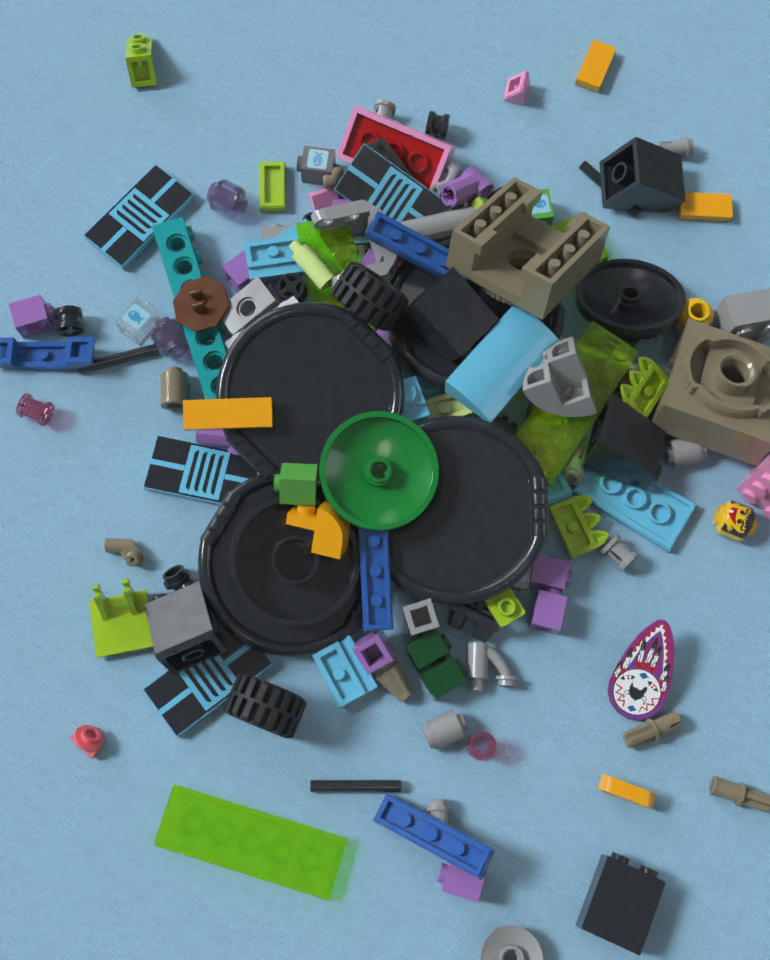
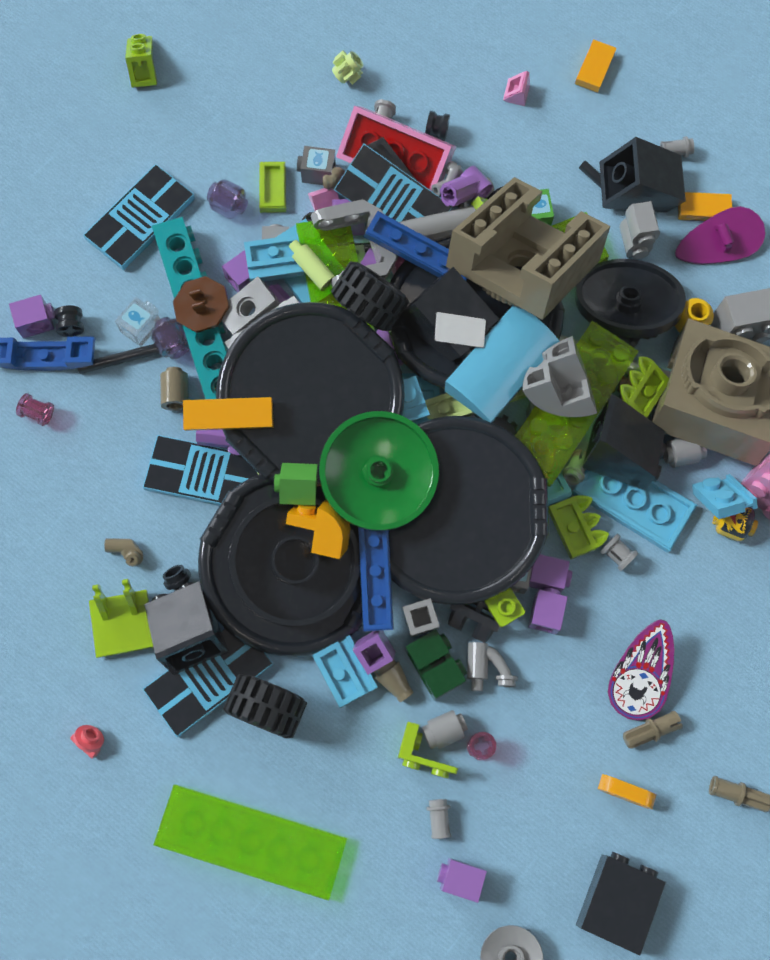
(289, 283): black wheel -> none
(347, 67): none -> yellowish green gear
(355, 785): black piece -> none
(412, 741): none -> lime bracket
(434, 836): blue tile -> none
(460, 329): none -> white sticker
(639, 230): none -> light grey brick
(723, 238): none -> magenta shield
(724, 496): none -> medium azure plate

